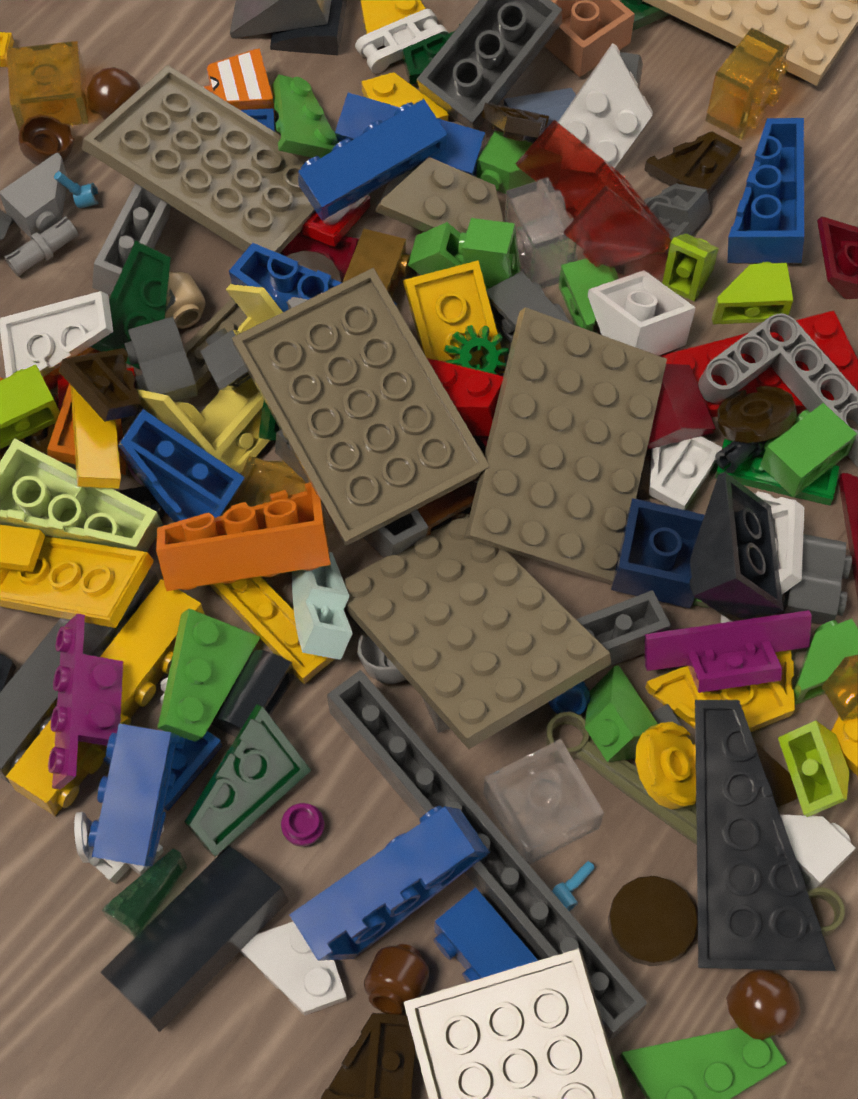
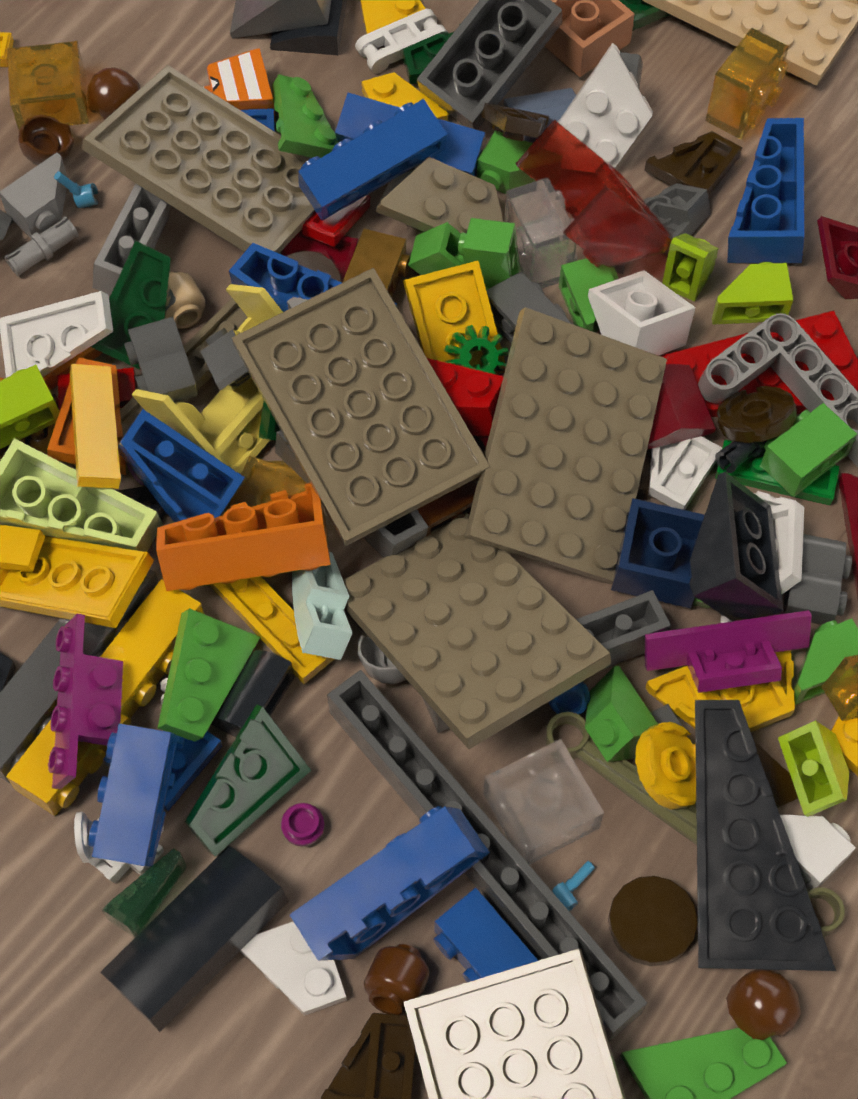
(103, 383): dark brown wing -> none

